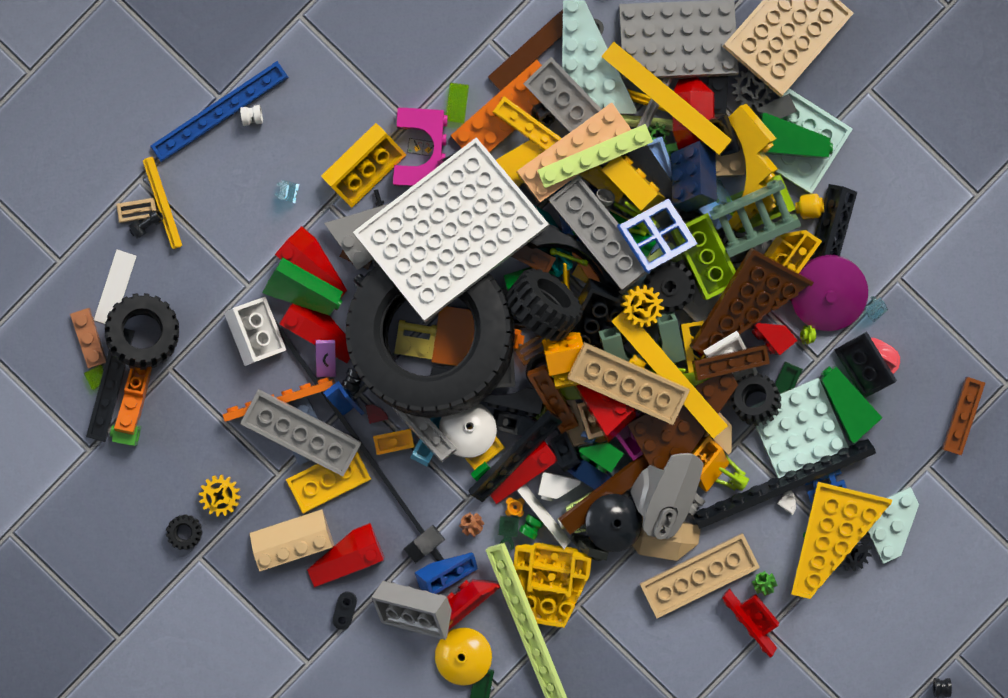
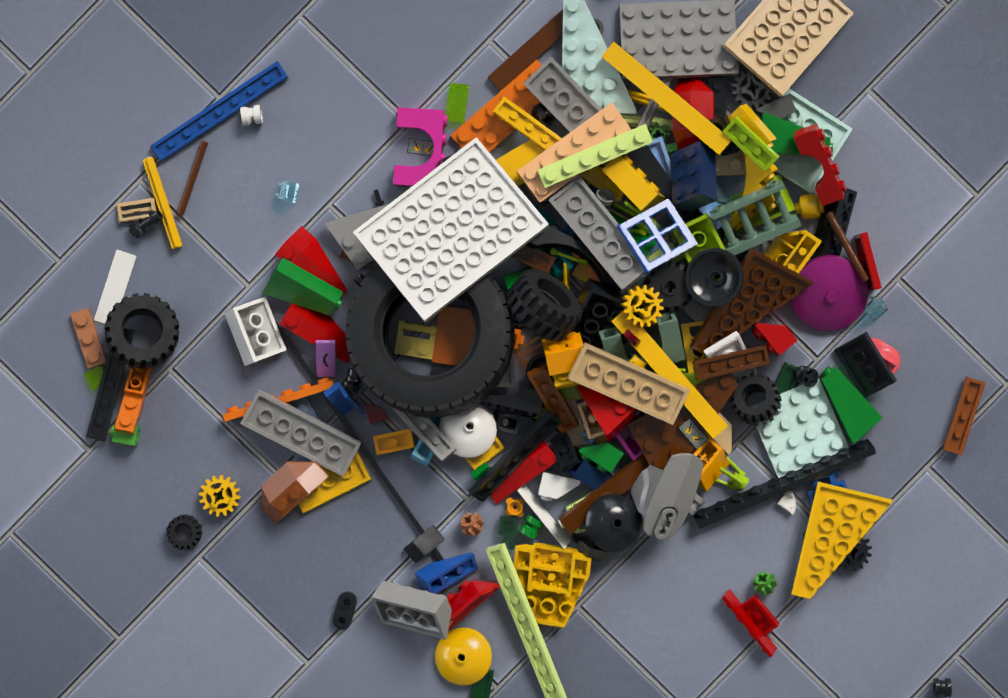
(192, 177): none -> reddish brown bar
(289, 487): none -> wedge
(291, 540): tan slope -> none
(351, 554): red wedge -> none
(363, 165): yellow slope -> none
(627, 334): none -> dark red tile
(671, 548): tan wedge -> none
(693, 433): none -> light grey sticker
(699, 575): tan plate -> none
(702, 272): none -> black dish
(750, 144): none -> lime plate
(807, 335): lime plate -> none
(811, 143): none -> red arch
(811, 376): none -> black wheel
(847, 247): none -> reddish brown bar
(867, 260): none -> red tile
(893, 526): light aqua plate -> none

